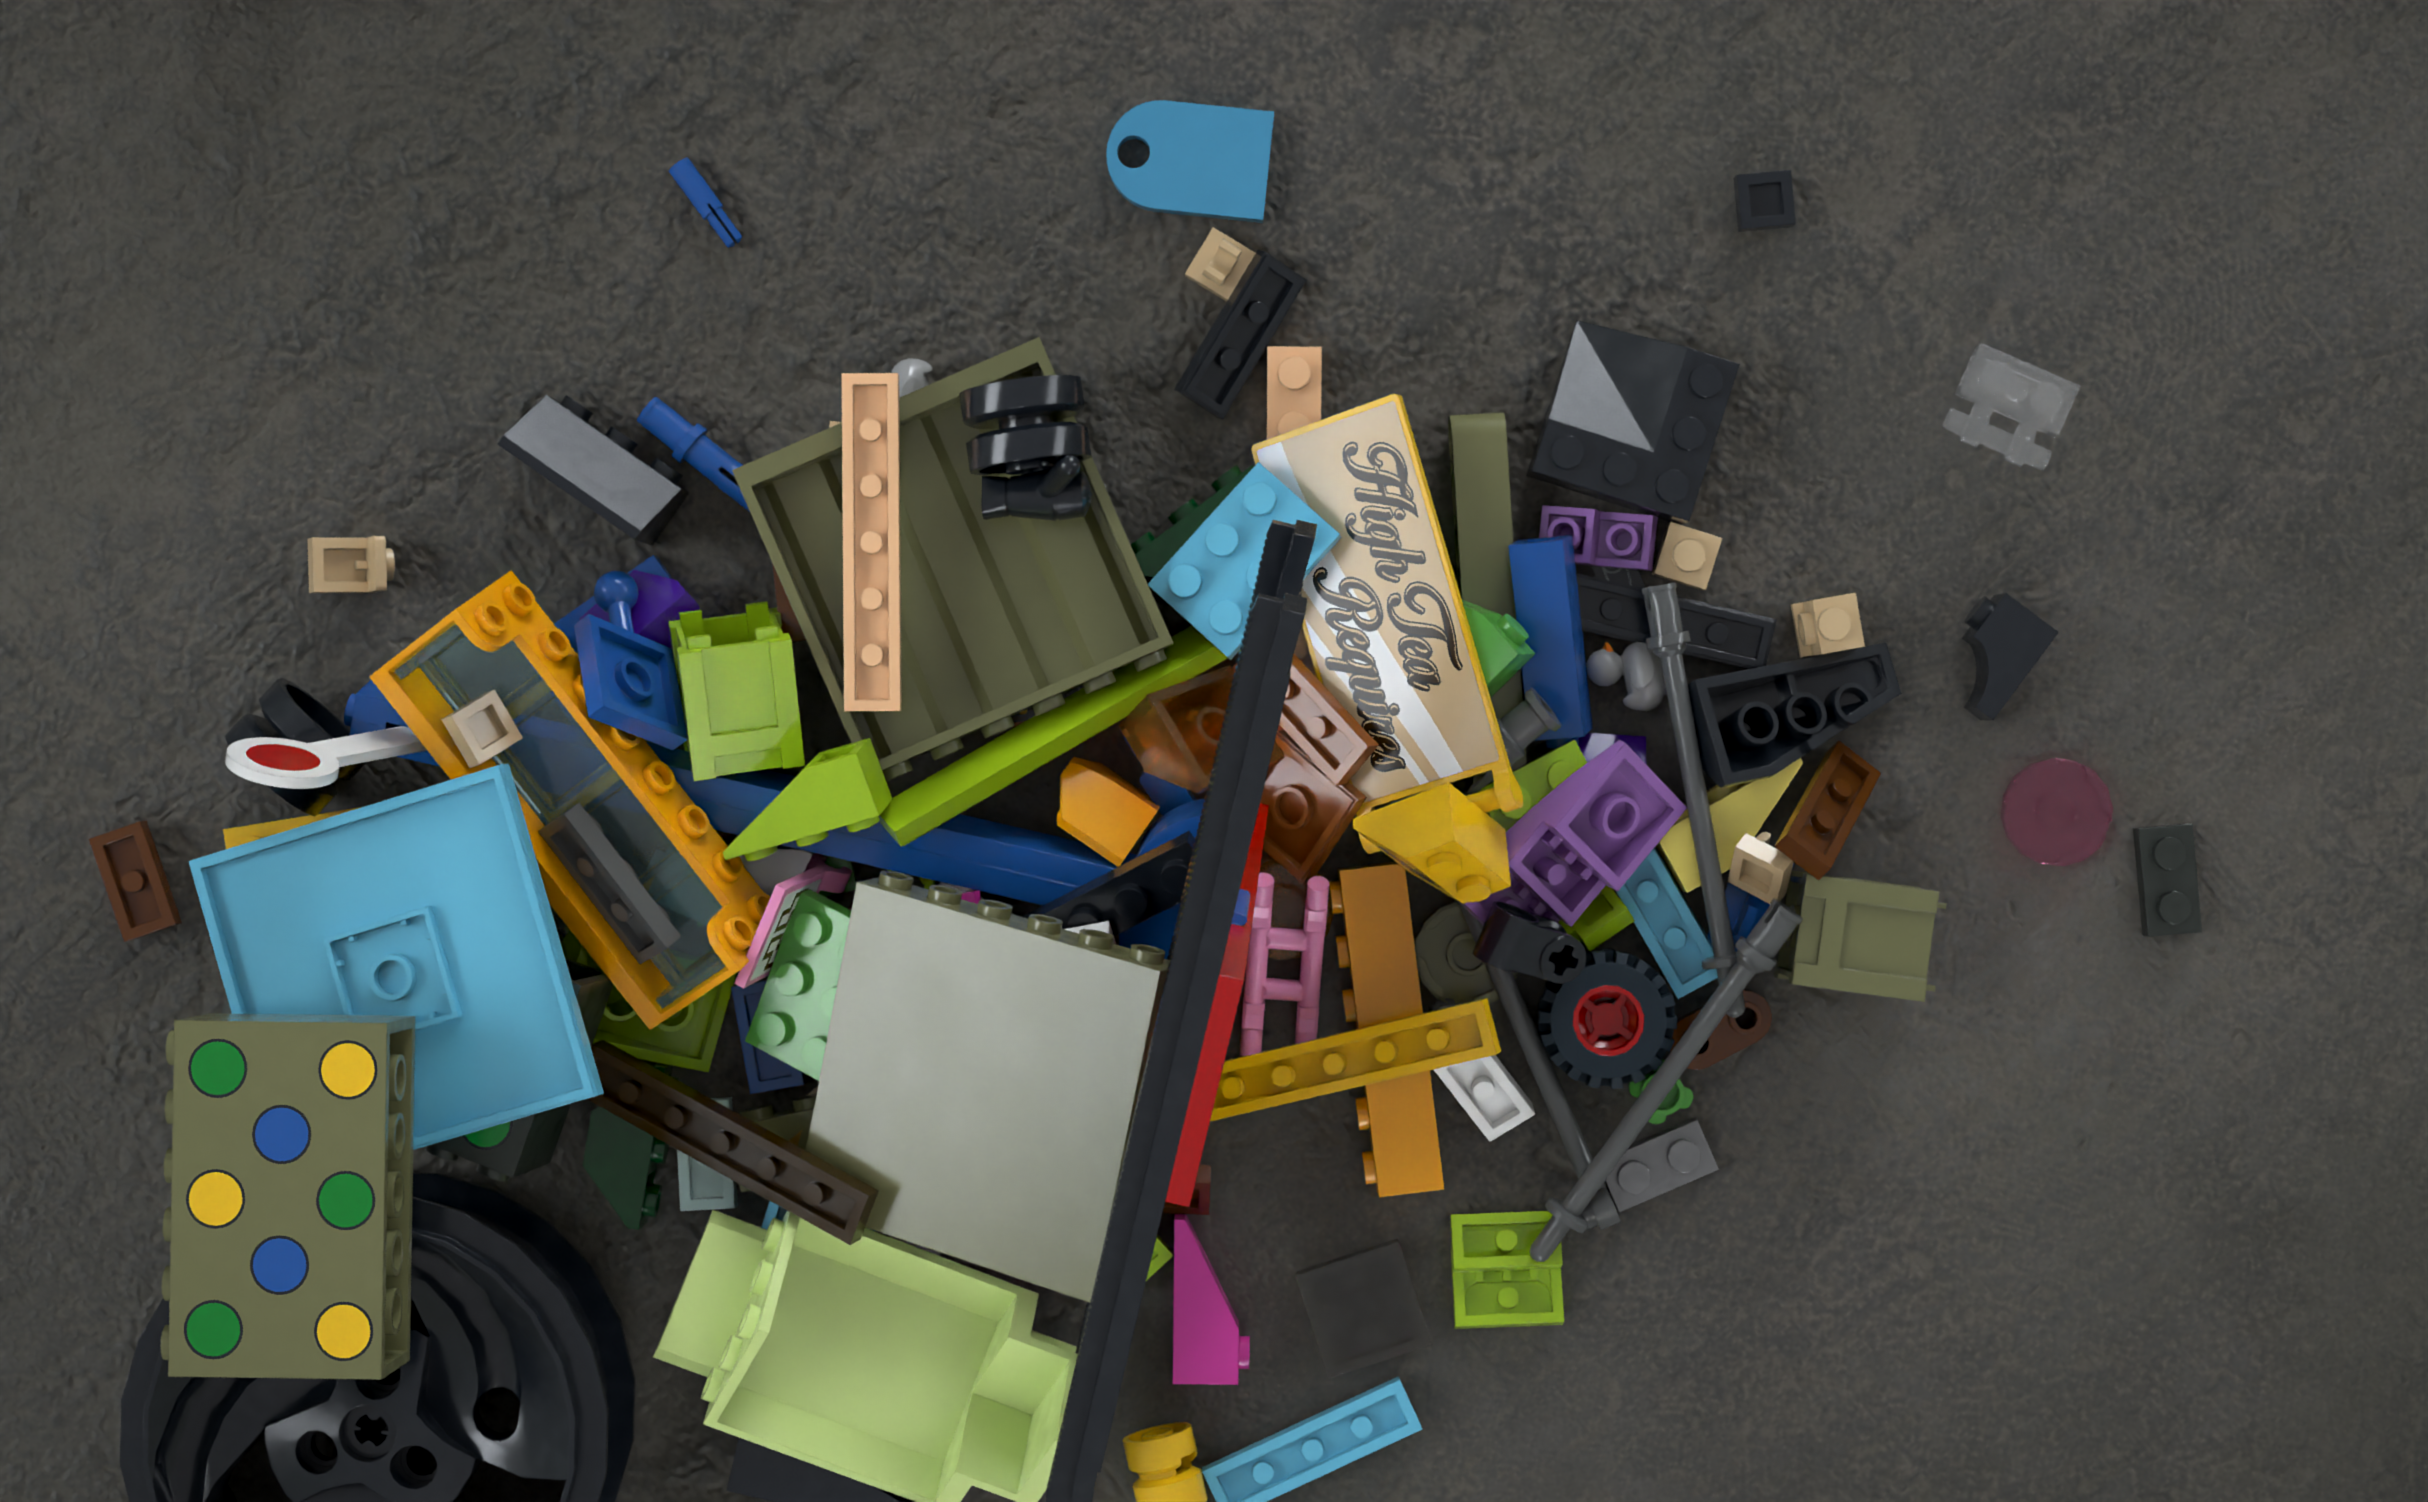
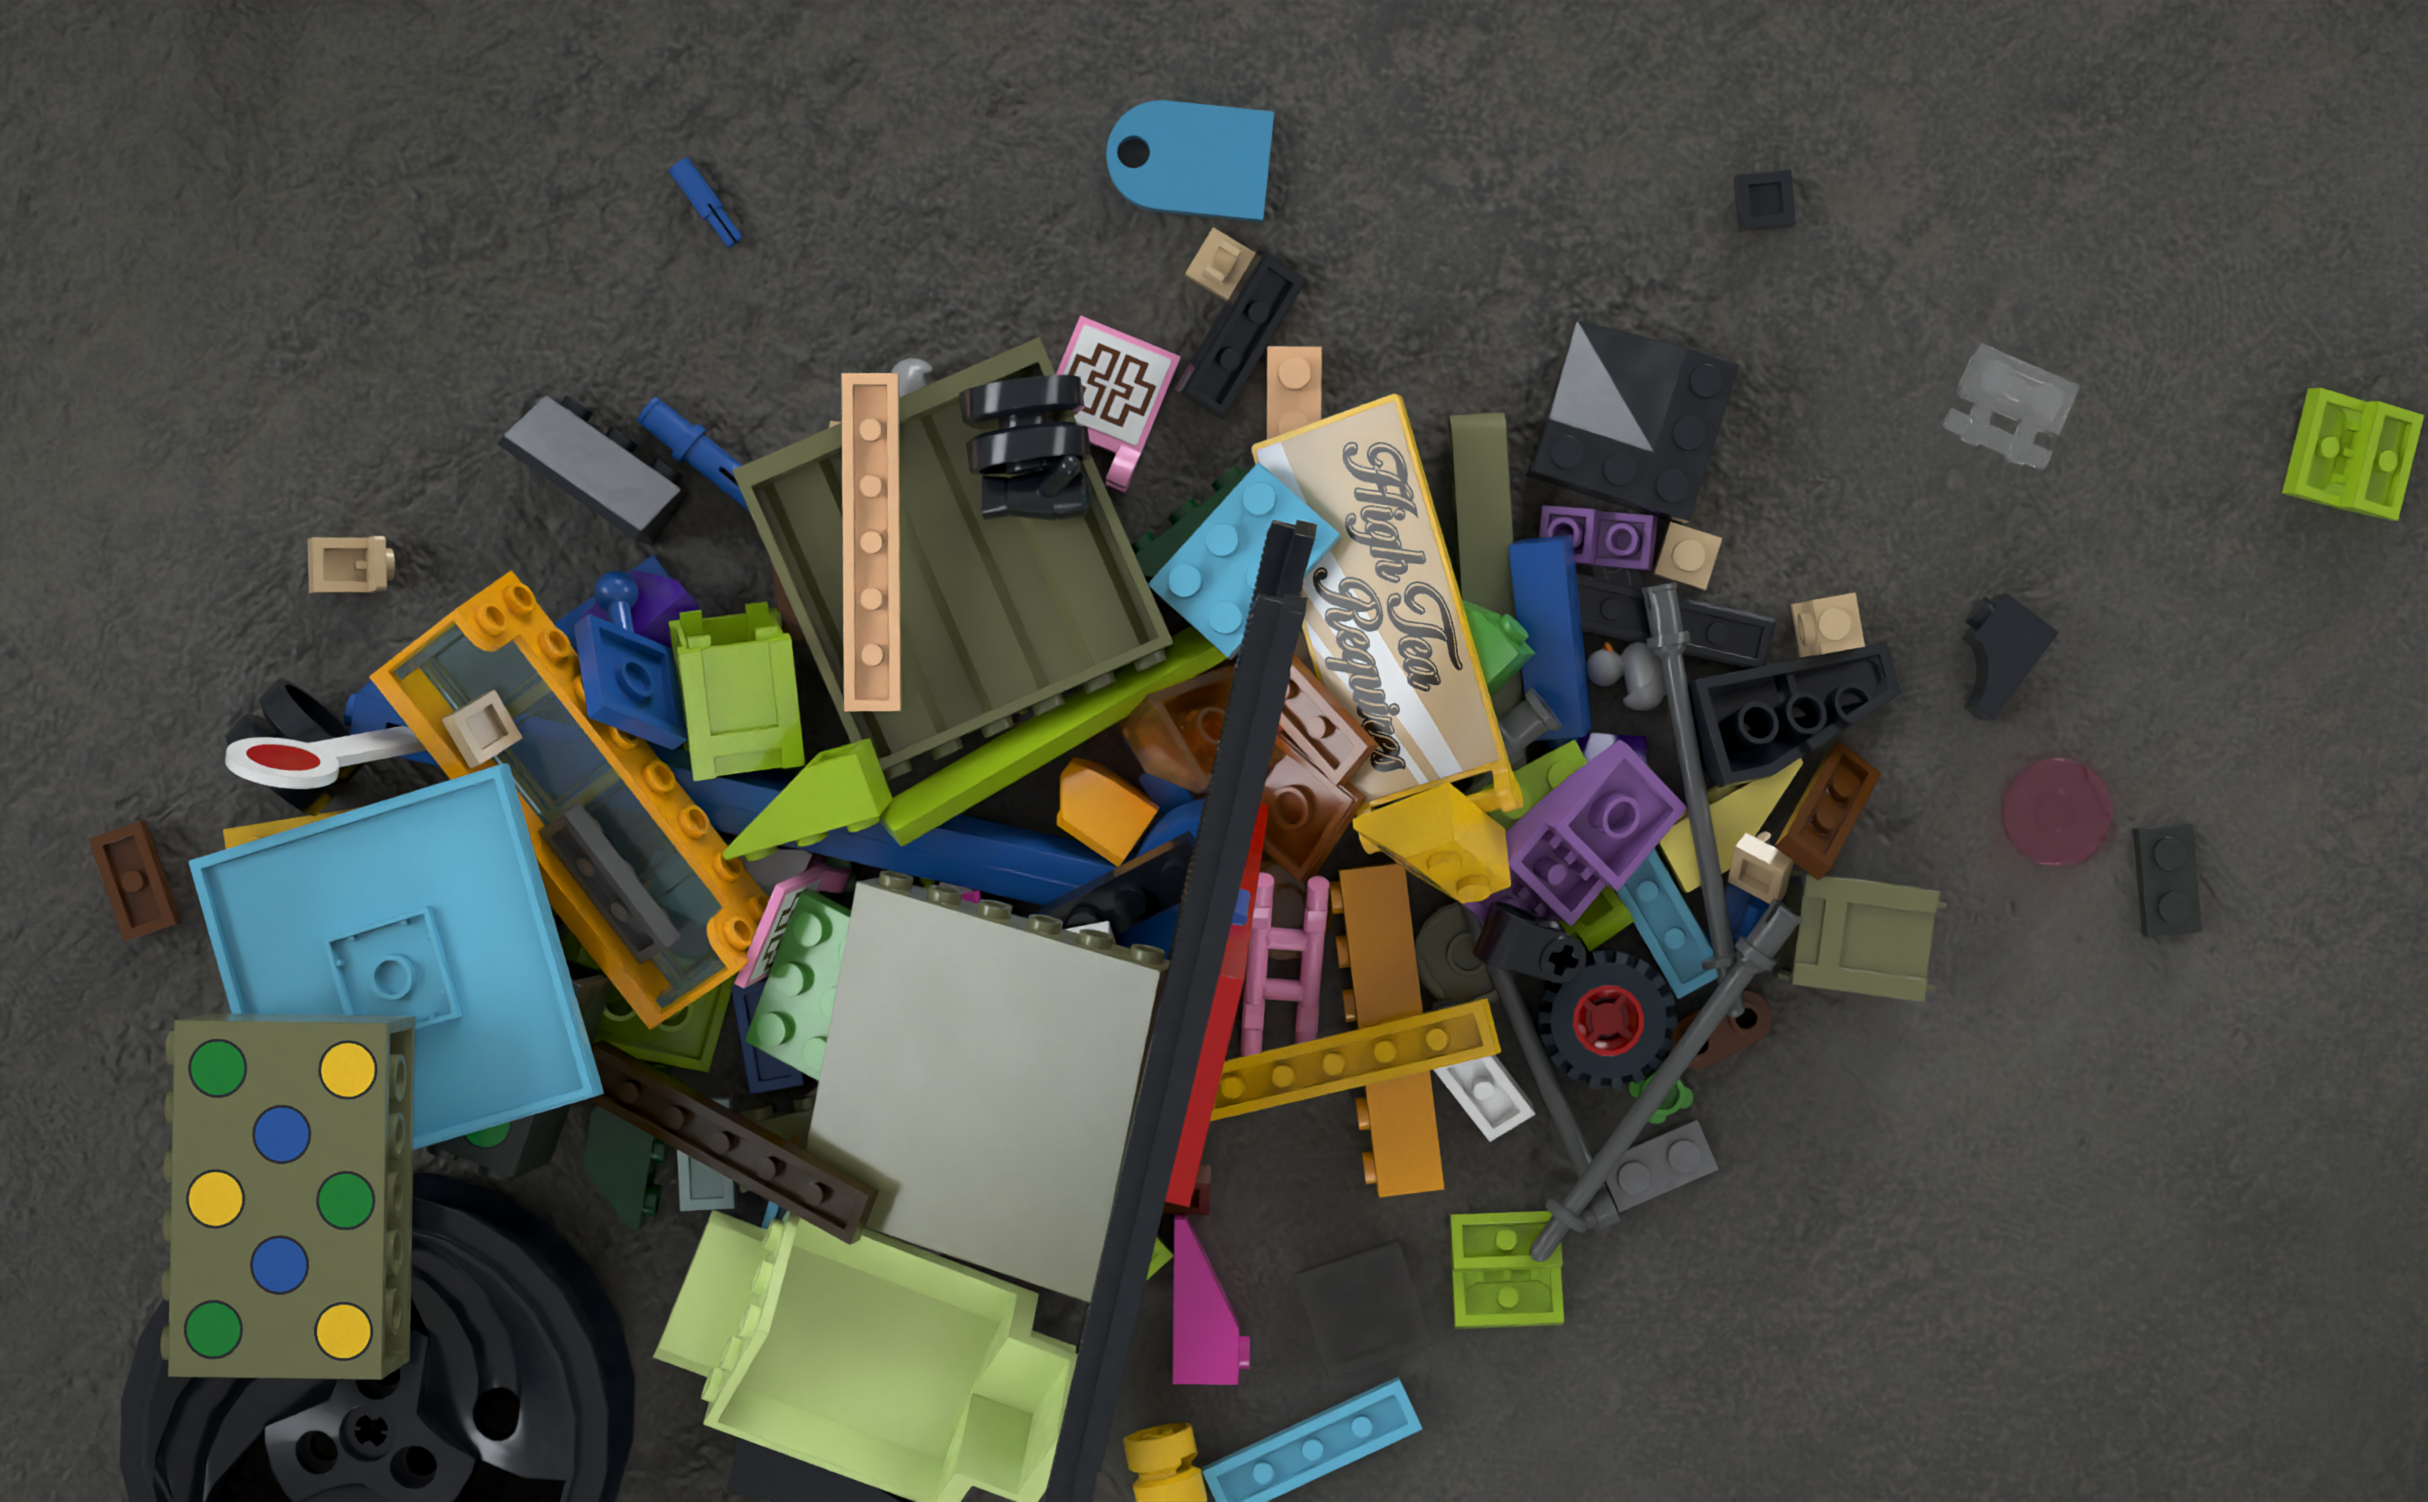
(1121, 391): none -> flag
(2353, 454): none -> lime slope

